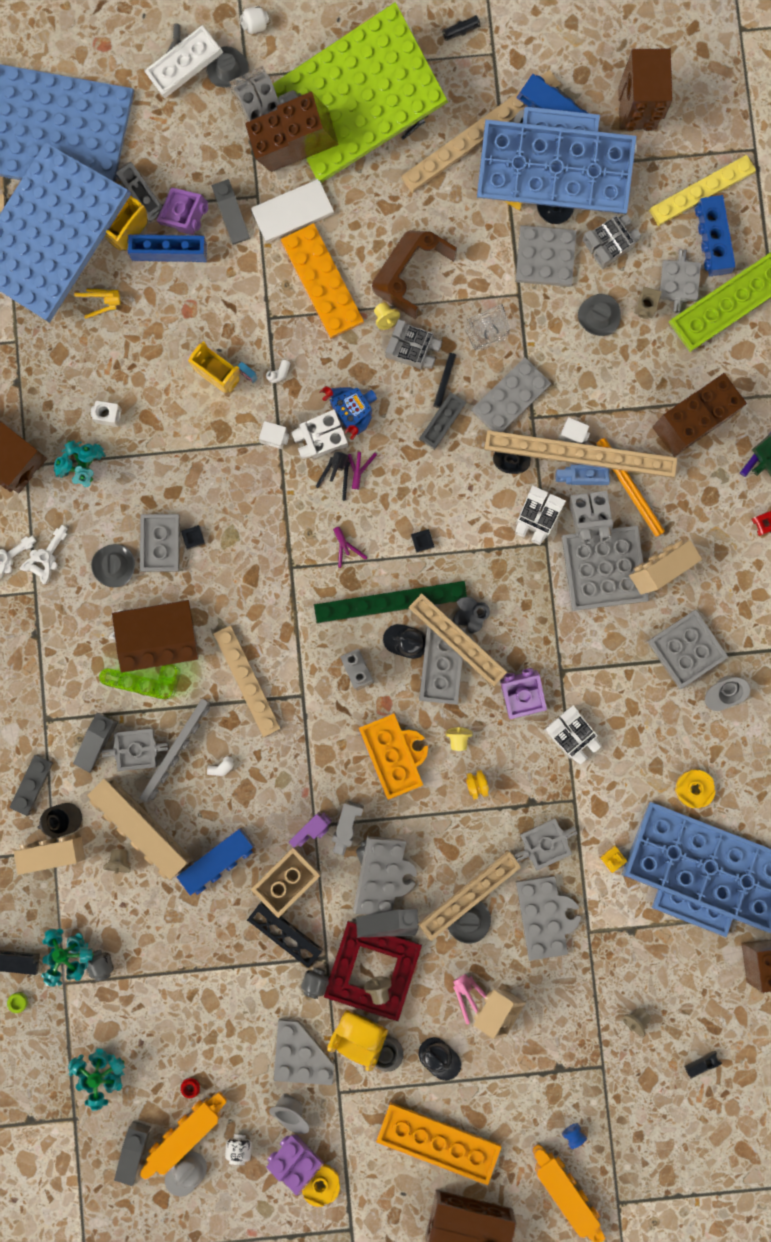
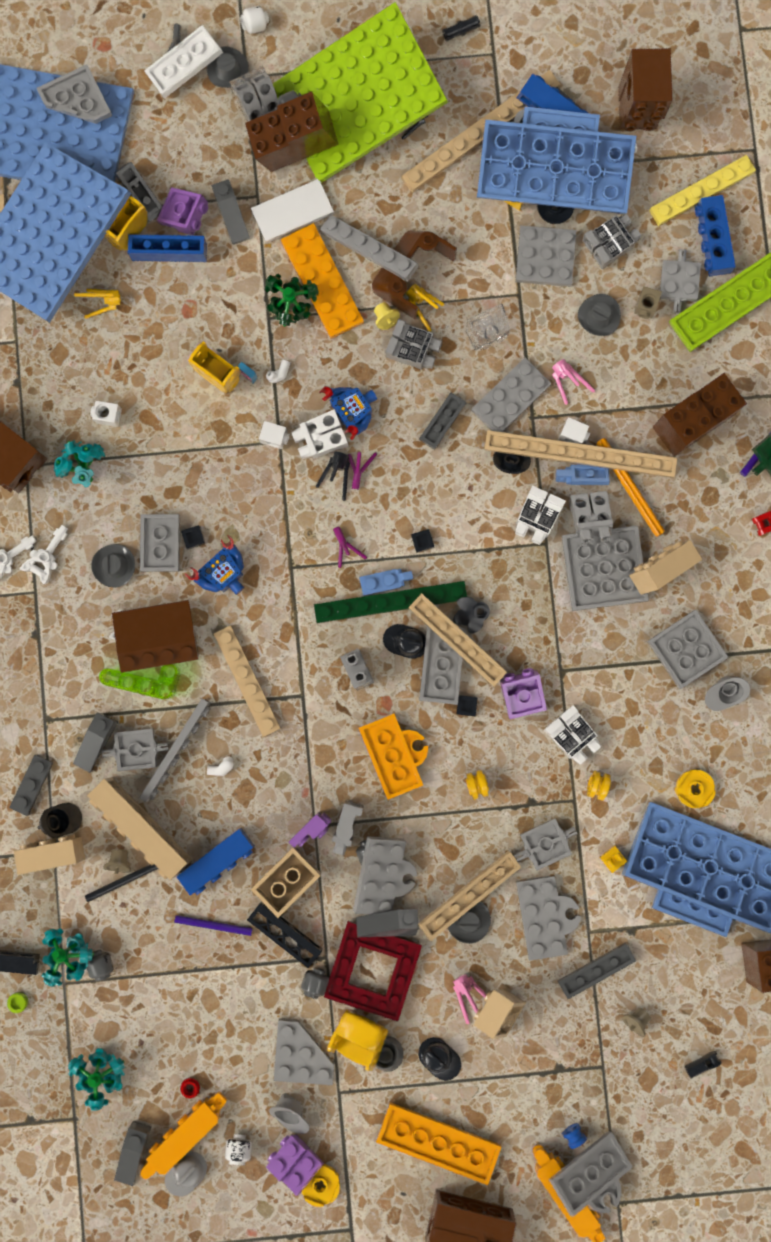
(76, 96): none -> light grey plate
(120, 882): none -> black bar
(213, 925): none -> dark purple bar
(221, 571): none -> blue torso
(290, 292): none -> dark green plant
(369, 248): none -> light grey plate
(378, 989): dark tan piece -> none
(384, 581): none -> medium blue hinge
(417, 295): none -> yellow plant
(444, 381): black bar -> none
(459, 737): light yellow piece -> none
(467, 706): none -> black tile
(564, 370): none -> bright pink plant
(592, 1176): none -> light grey plate
(596, 970): none -> dark grey plate
(598, 785): none -> yellow wheel

